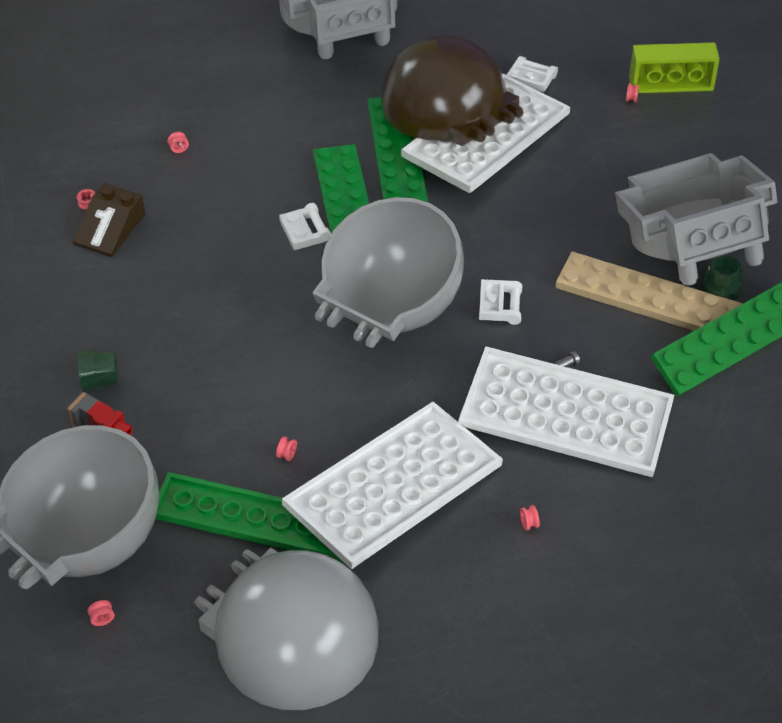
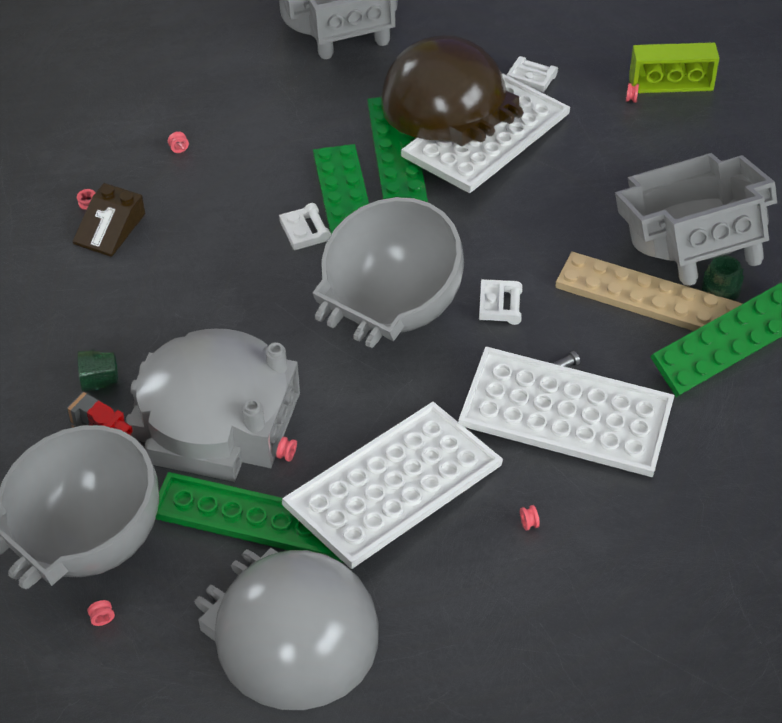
(214, 402): none -> light grey windscreen

